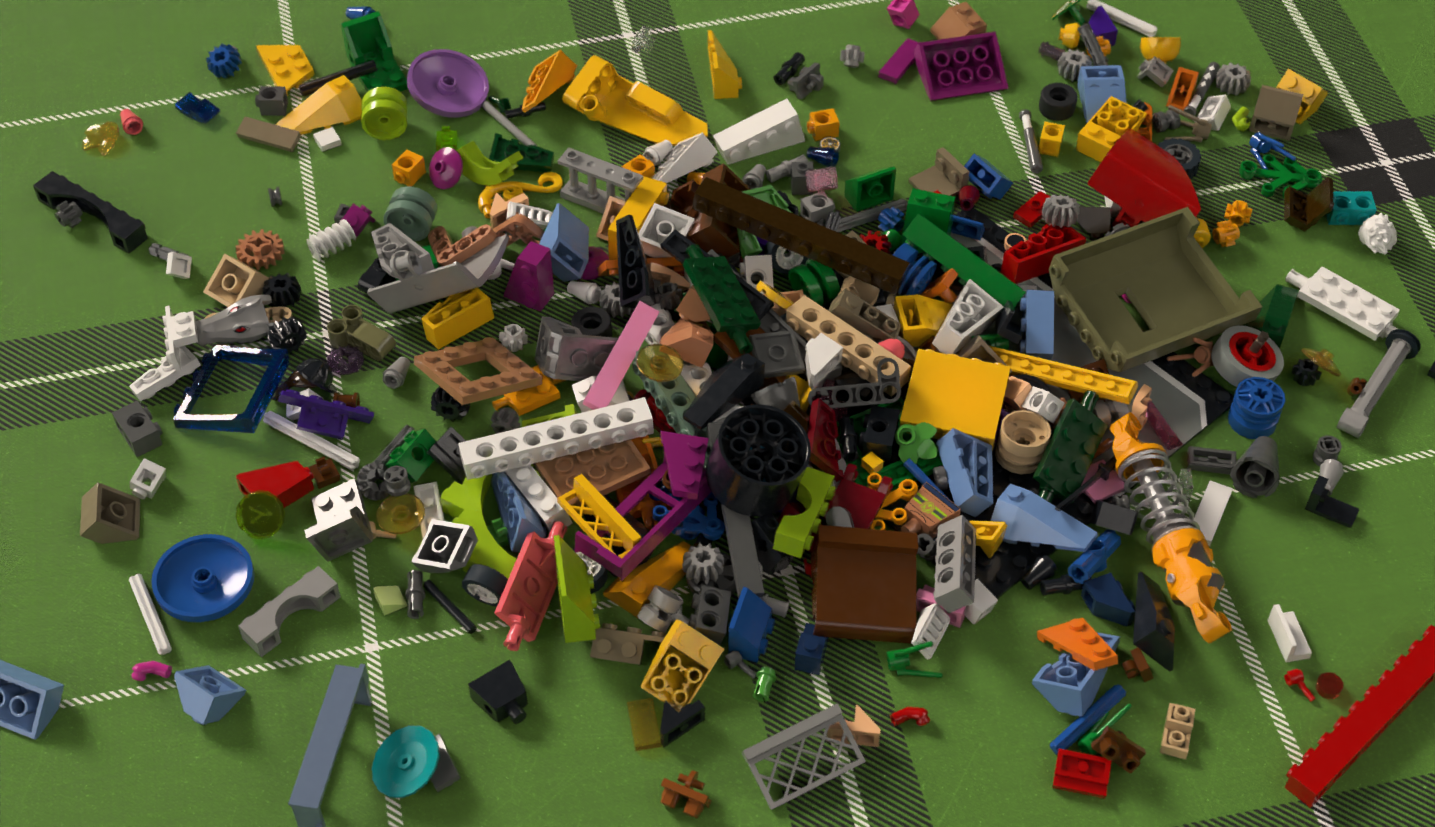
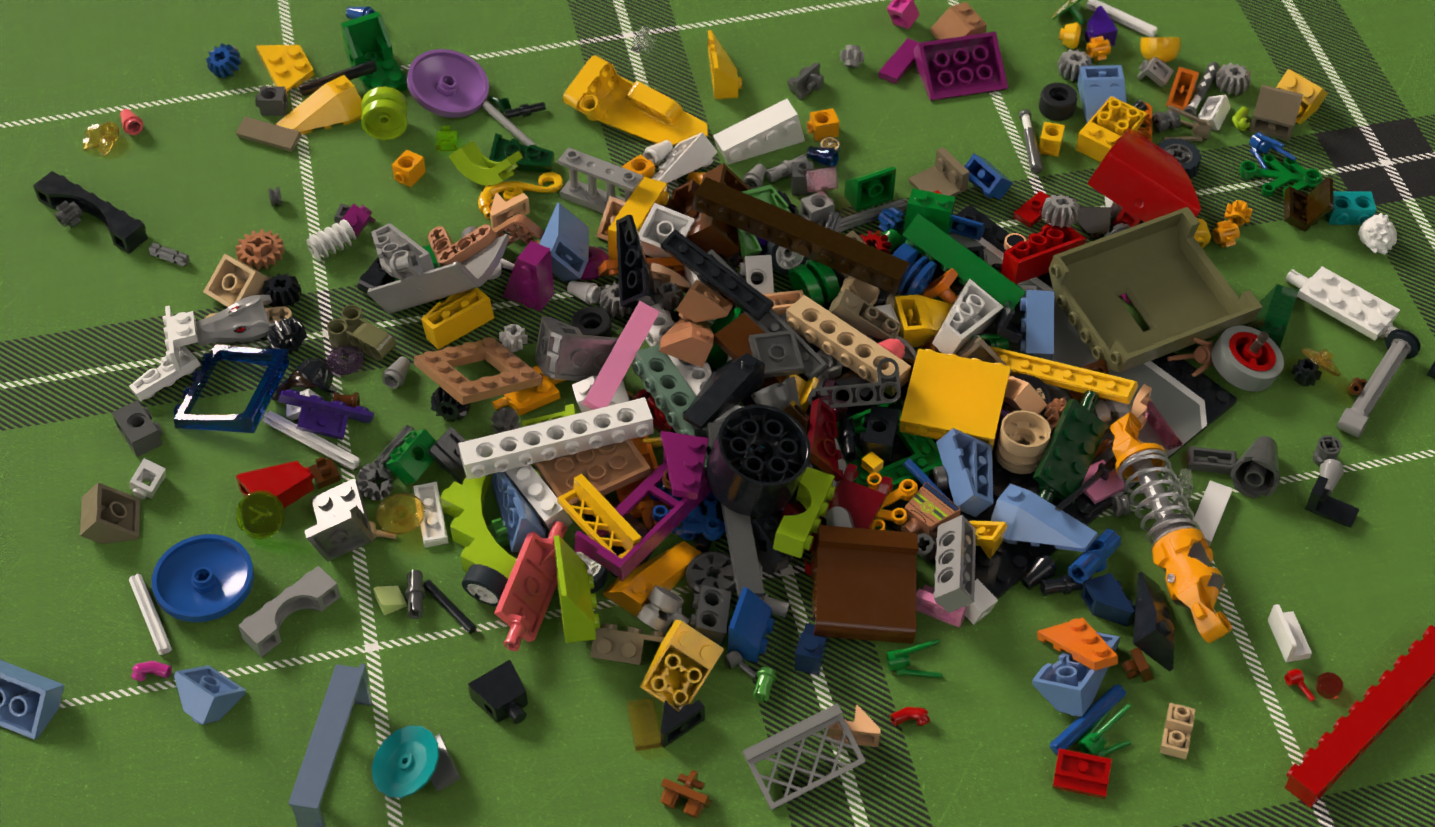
(178, 265): white tile -> none
(196, 109): clear blue slope -> none
(327, 139): white tile -> none
(397, 480): dark grey wheel -> none
(411, 212): sand green wheel -> none
(445, 168): magenta dish -> none
(445, 547): dark grey slope -> none
(539, 216): white slope -> none
(547, 78): light orange wedge -> none
(659, 362): clear yellow dish -> none
(703, 563): light grey gear -> none
(722, 296): dark green plate -> none
(774, 295): yellow tile -> none
(783, 75): black pin -> none
(821, 358): white slope -> none
(920, 443): bright green plate -> none
(931, 627): white slope -> none
(968, 197): dark red cone -> none
(1043, 403): white brick -> none
(1050, 51): pin -> none
(1093, 46): dark grey pin -> none
(1114, 517): black slope -> none
(1119, 749): reddish brown hips -> none
(1256, 407): blue wheel -> none

